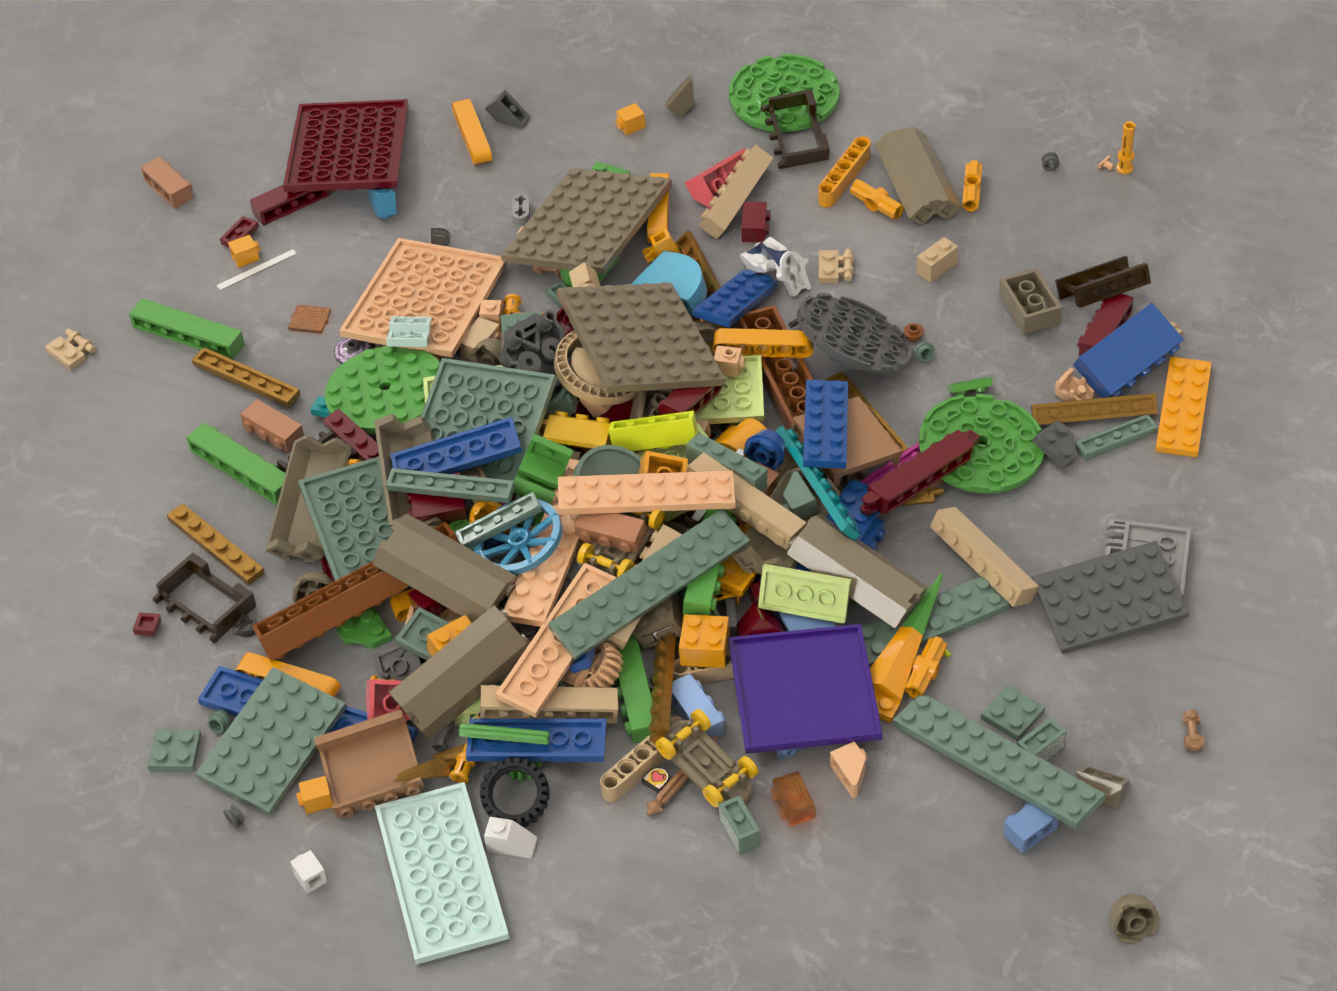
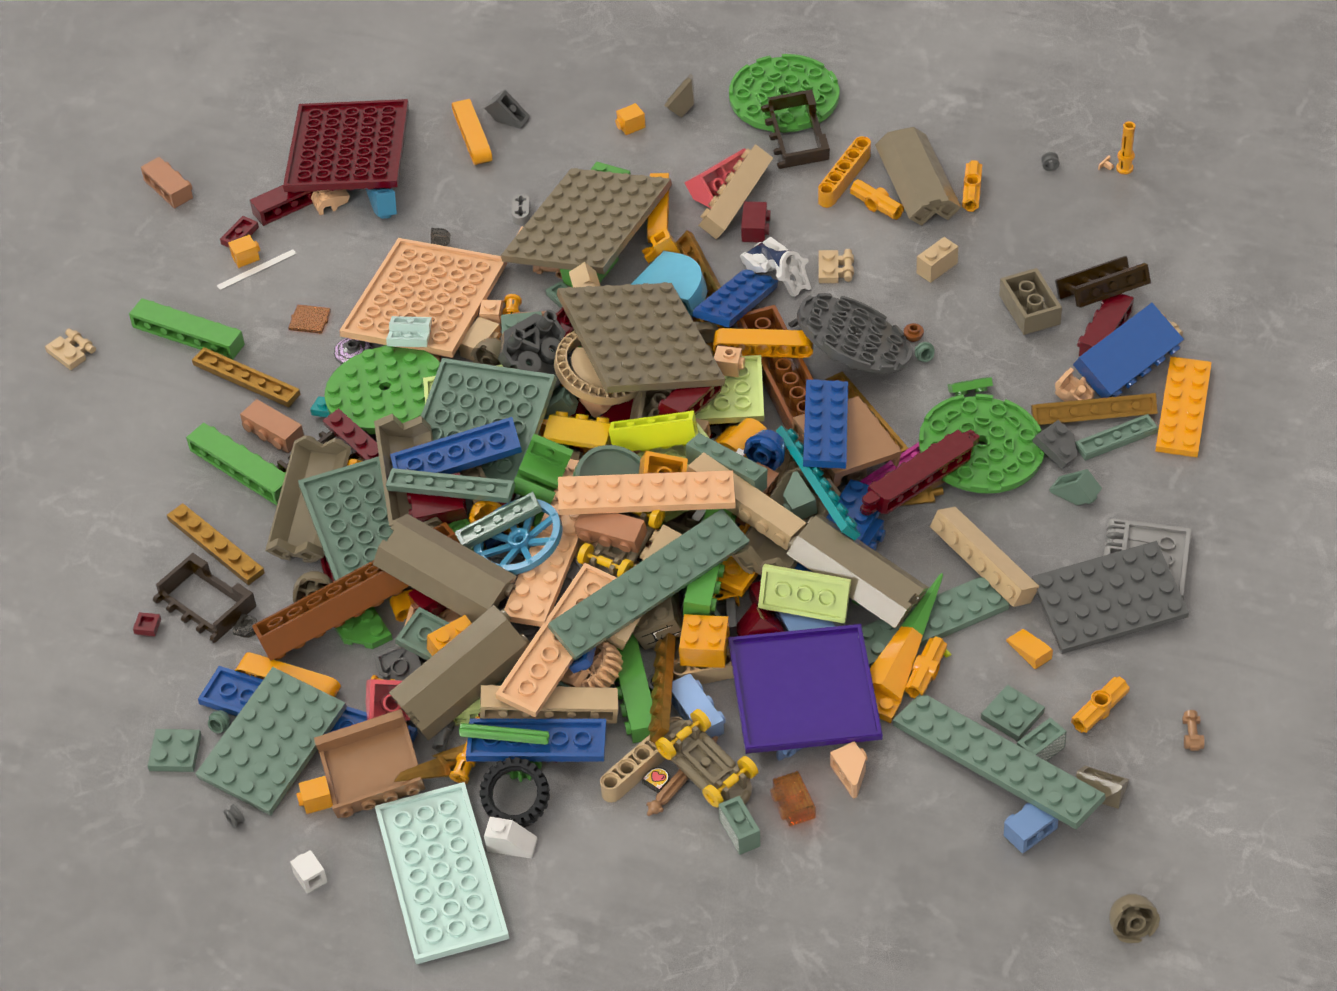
(328, 198): none -> light nougat hand
(1030, 648): none -> light orange slope
(1077, 487): none -> sand green slope
(1100, 704): none -> light orange piece

